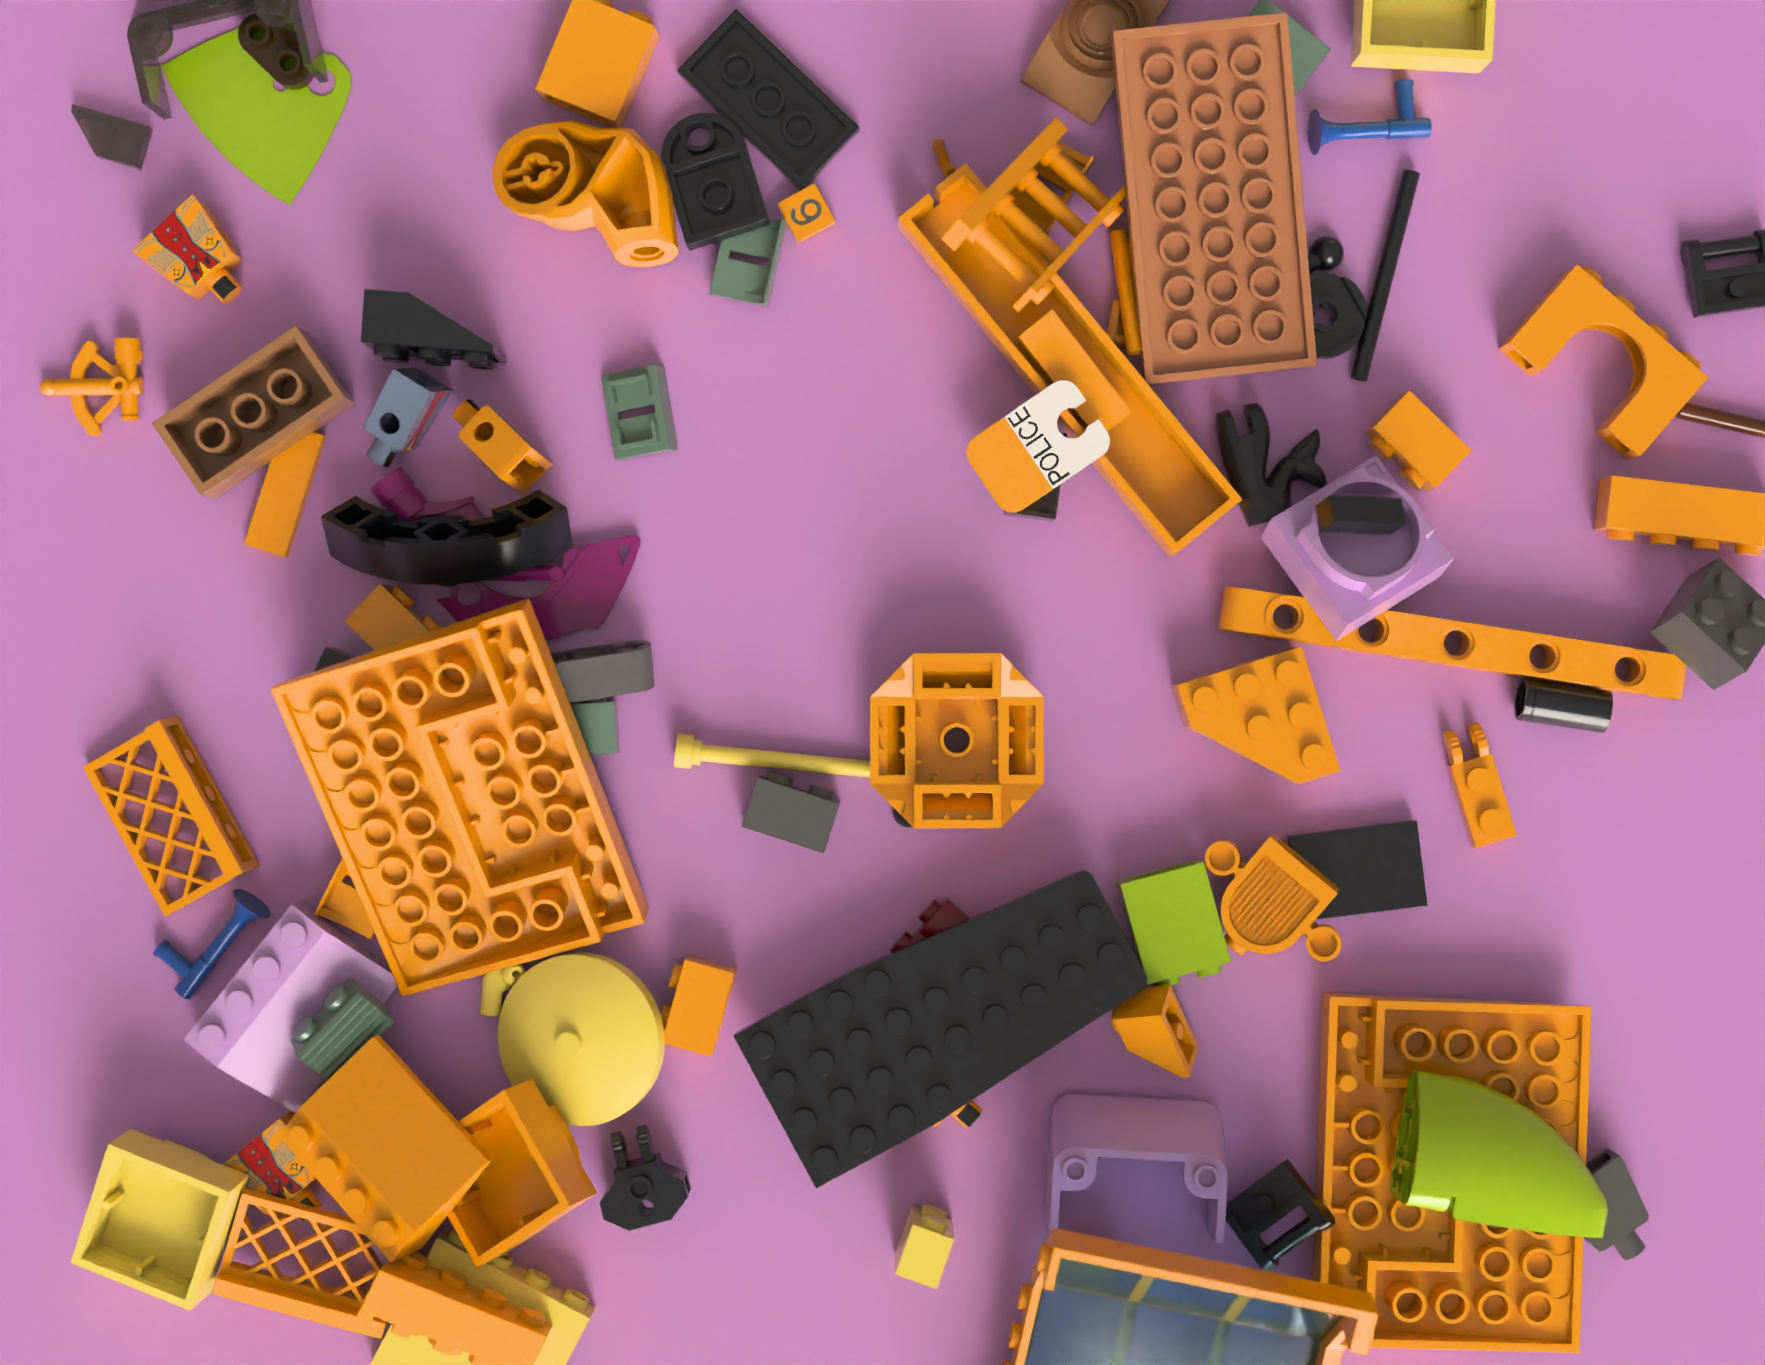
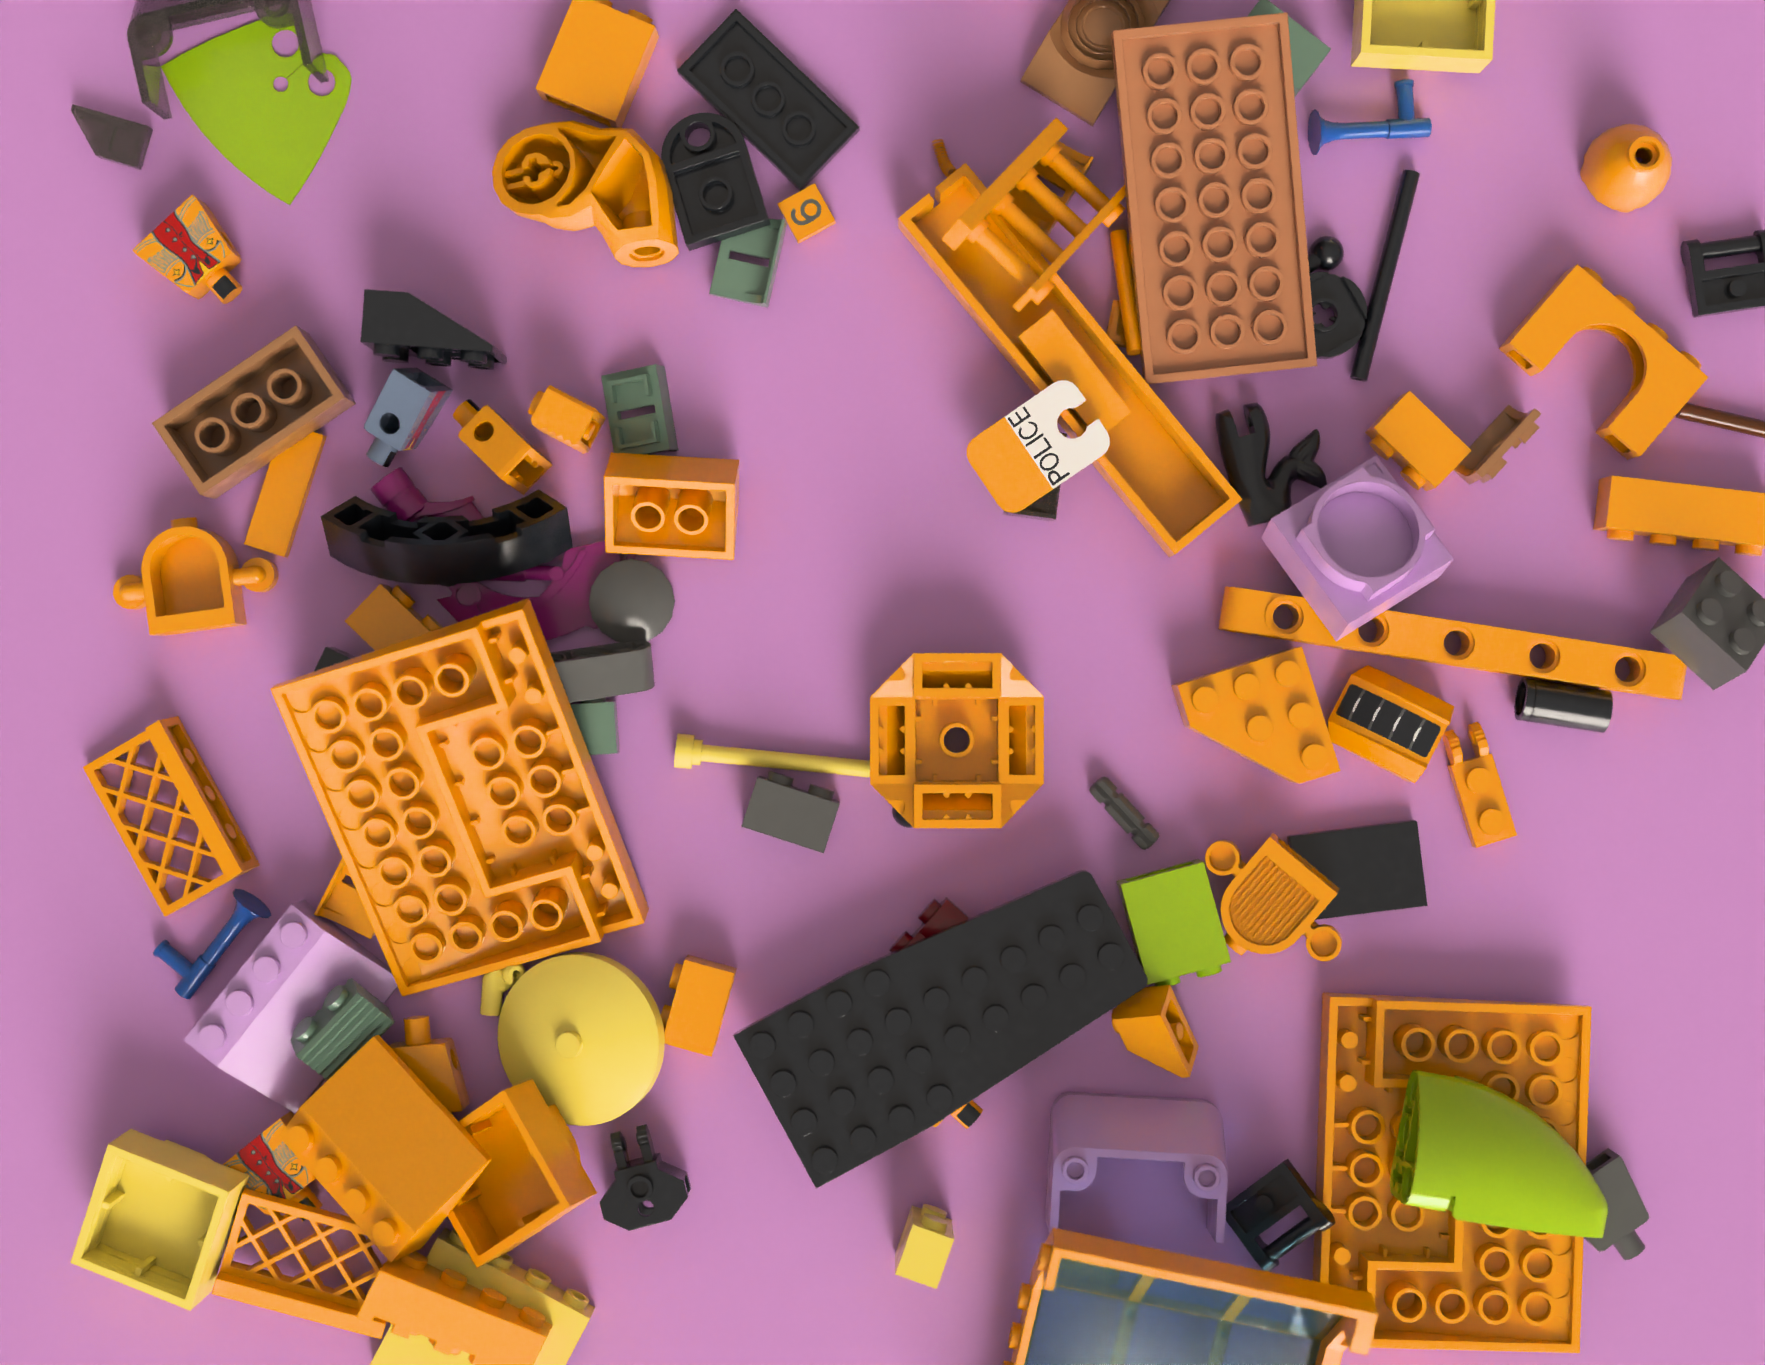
(123, 386): light orange piece -> none
(192, 581): none -> light orange piece
(273, 52): dark brown plate -> none
(433, 1062): none -> light orange torso
(566, 418): none -> light orange brick
(631, 601): none -> dark grey dish
(671, 505): none -> light orange slope
(1124, 813): none -> dark grey axle
(1360, 514): black piece -> none
(1389, 722): none -> light orange slope
(1487, 451): none -> medium nougat piece
(1617, 176): none -> light orange piece

